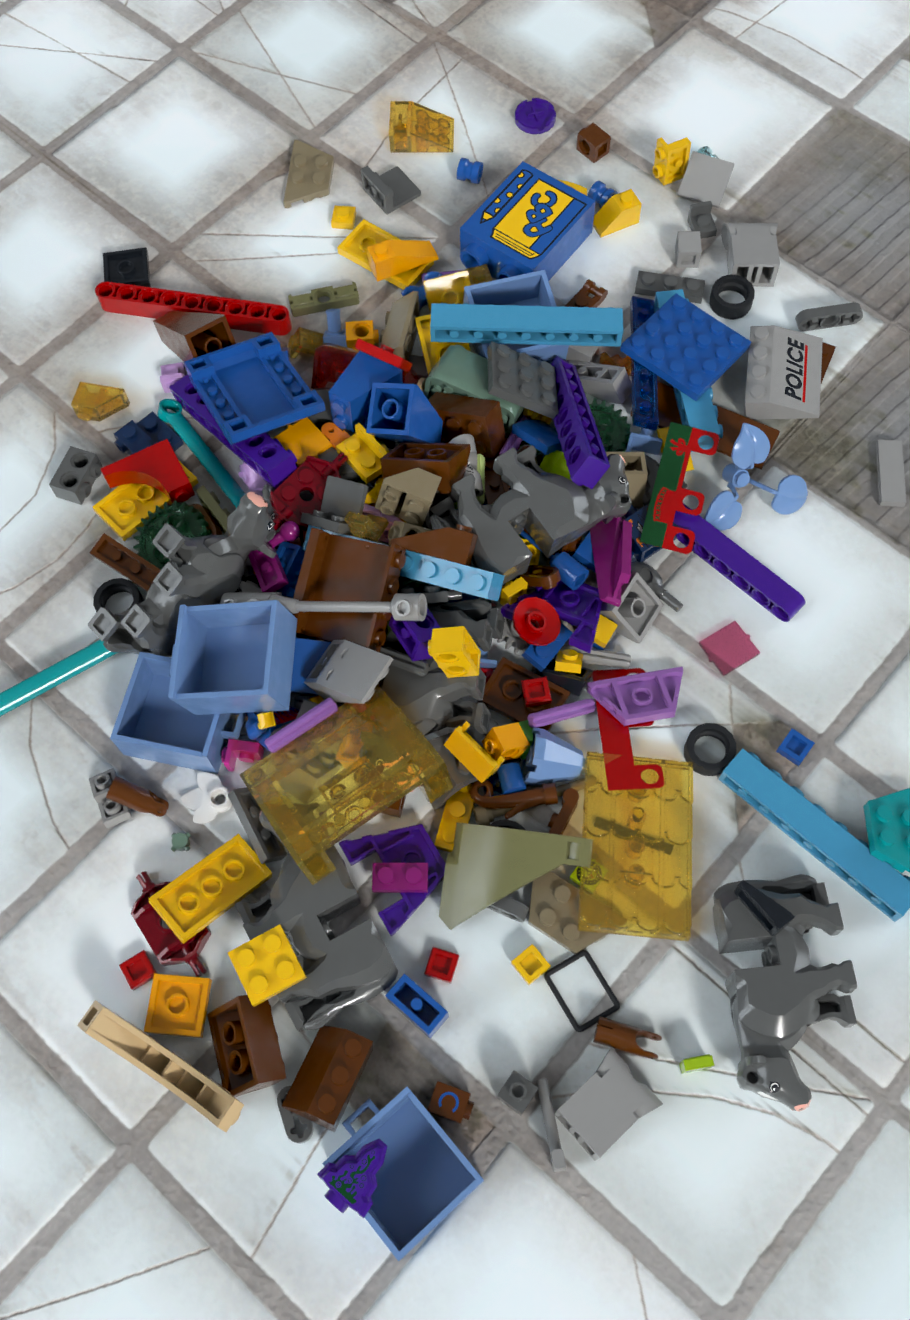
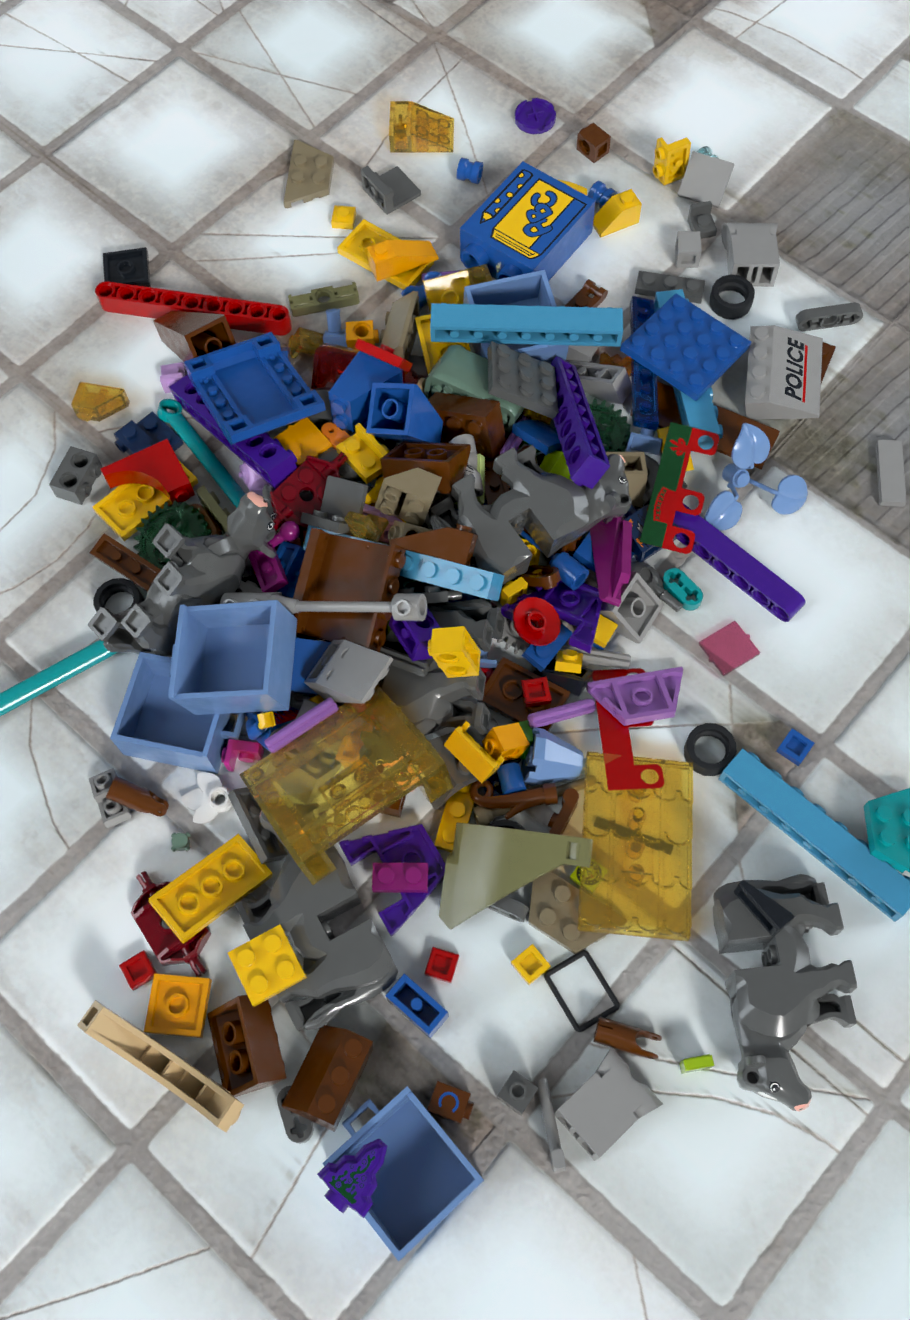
(682, 589): none -> teal beam

